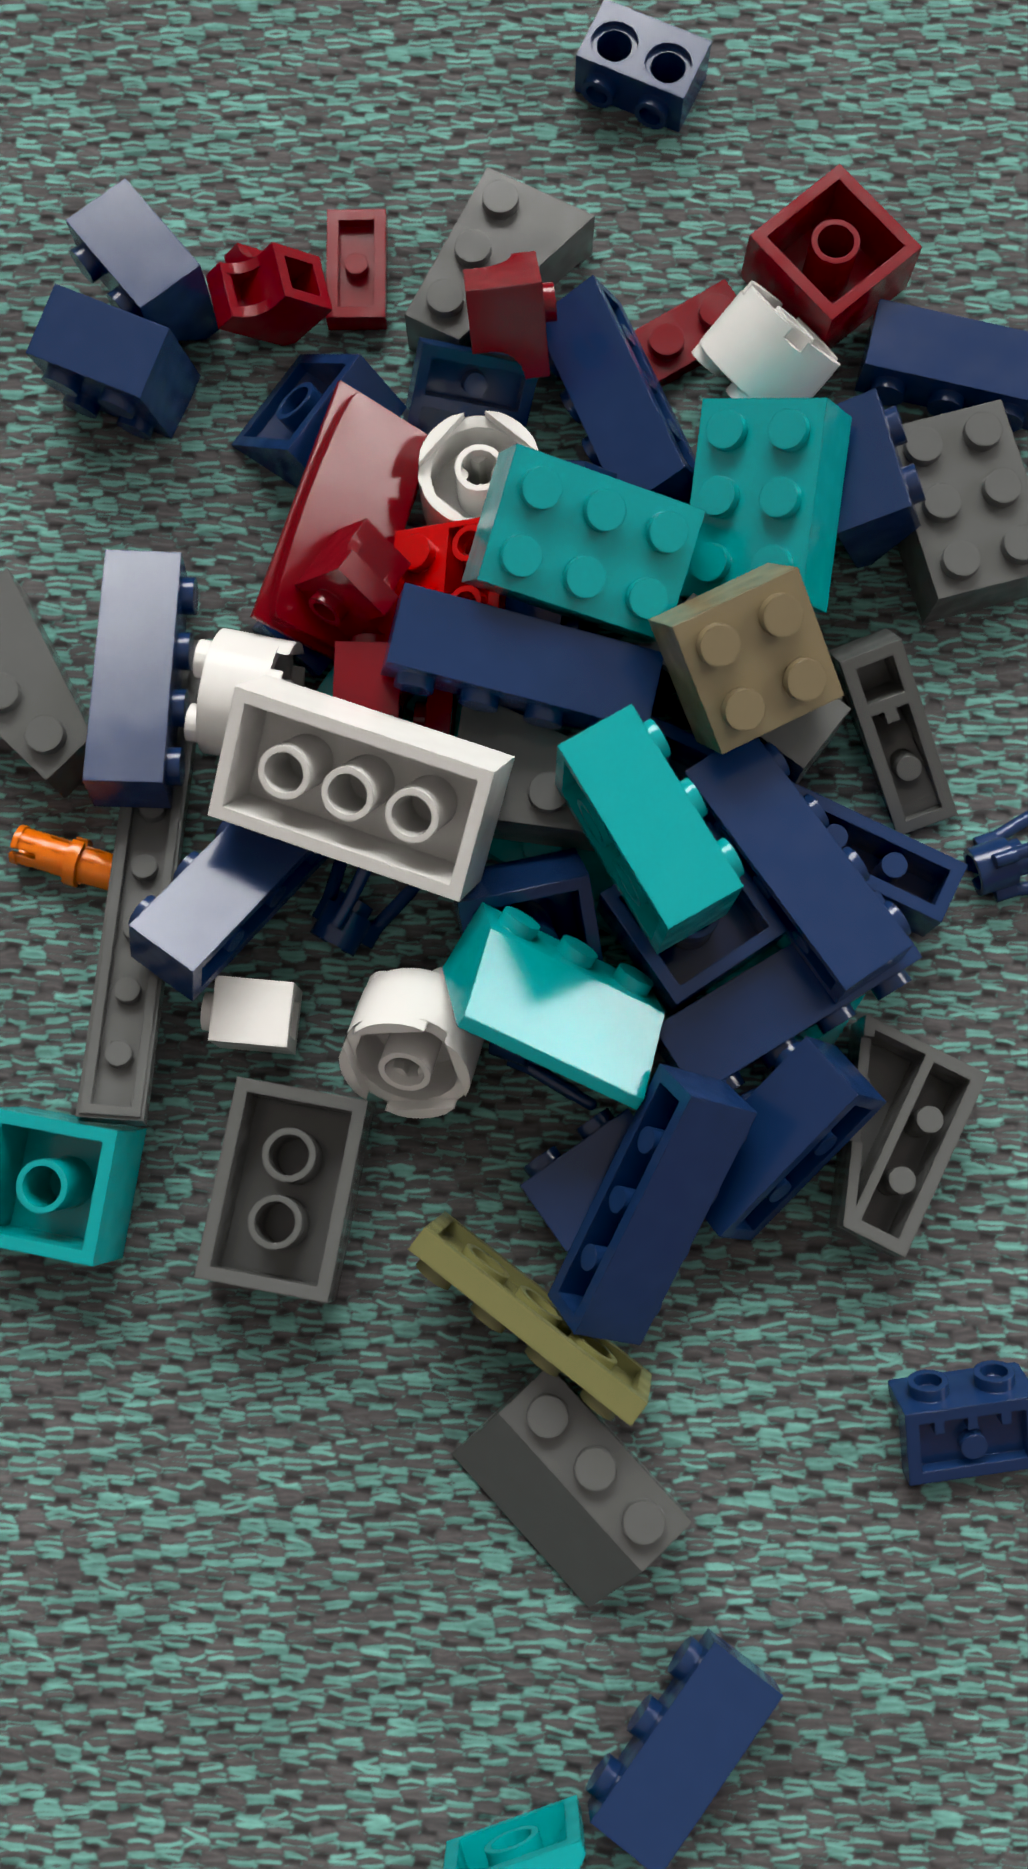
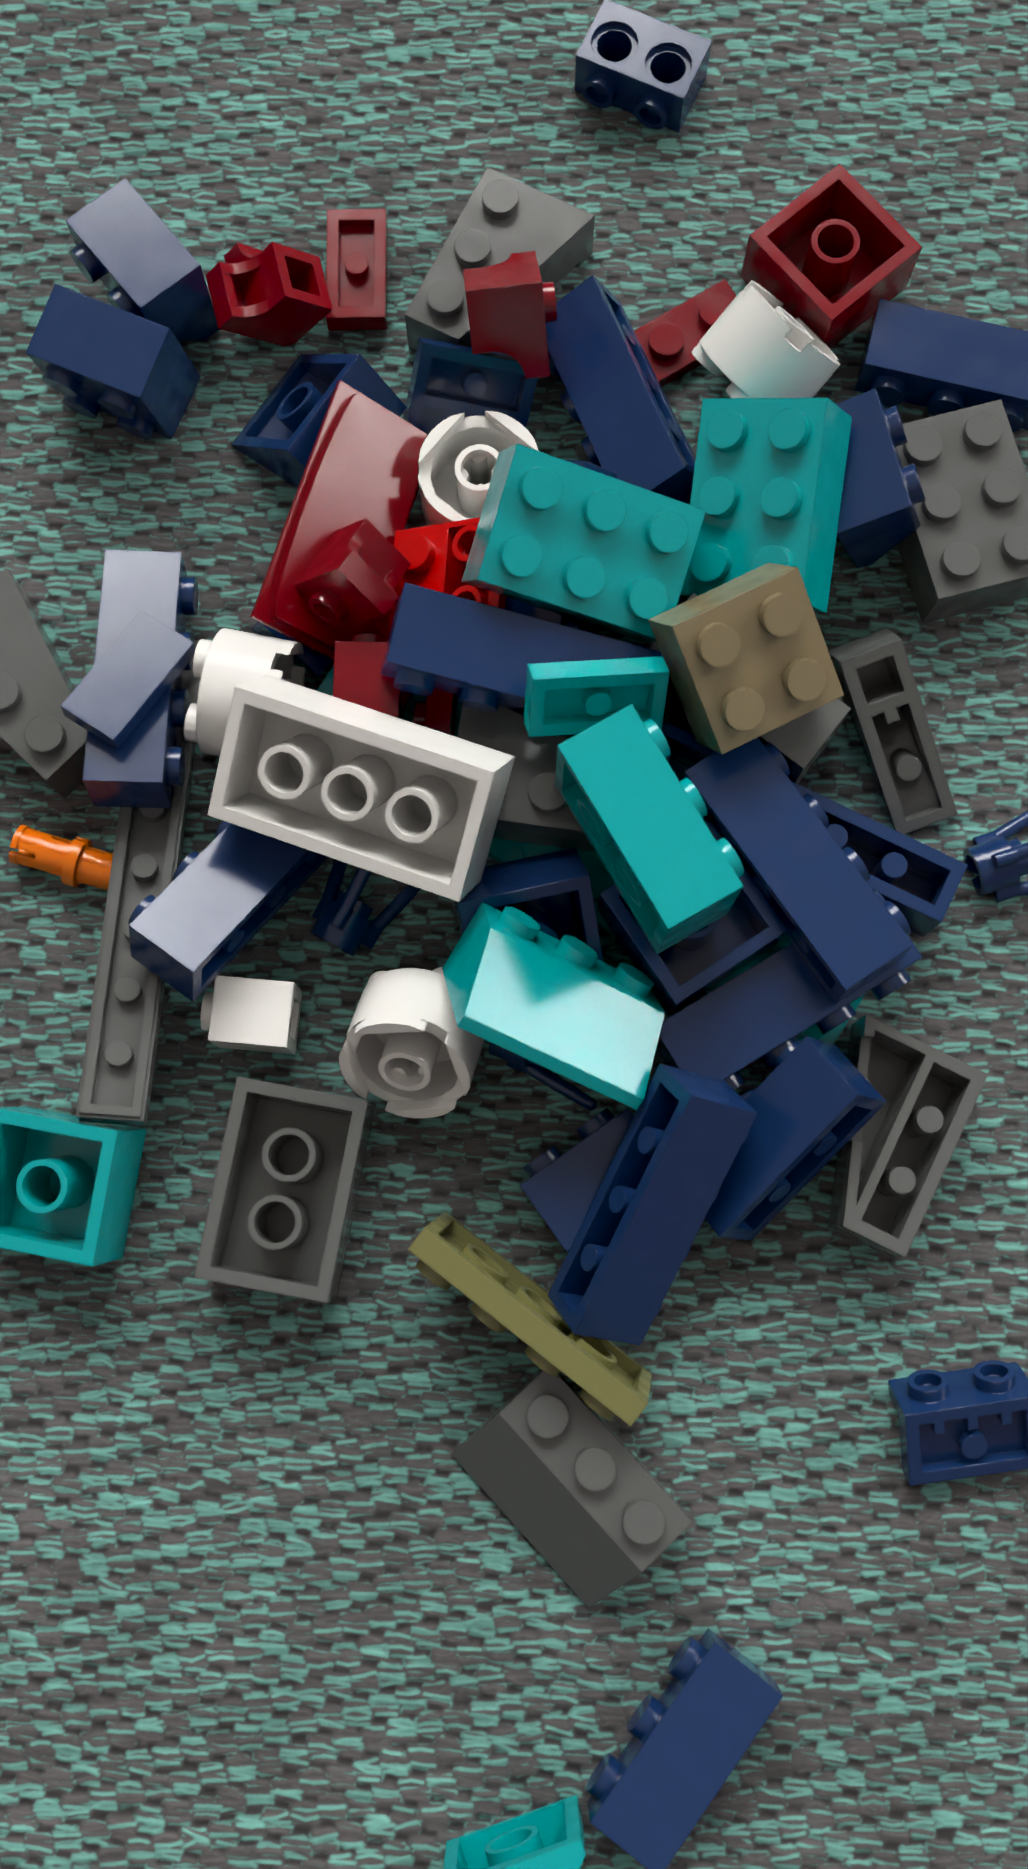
(128, 679): none -> tile
(578, 694): none -> teal plate

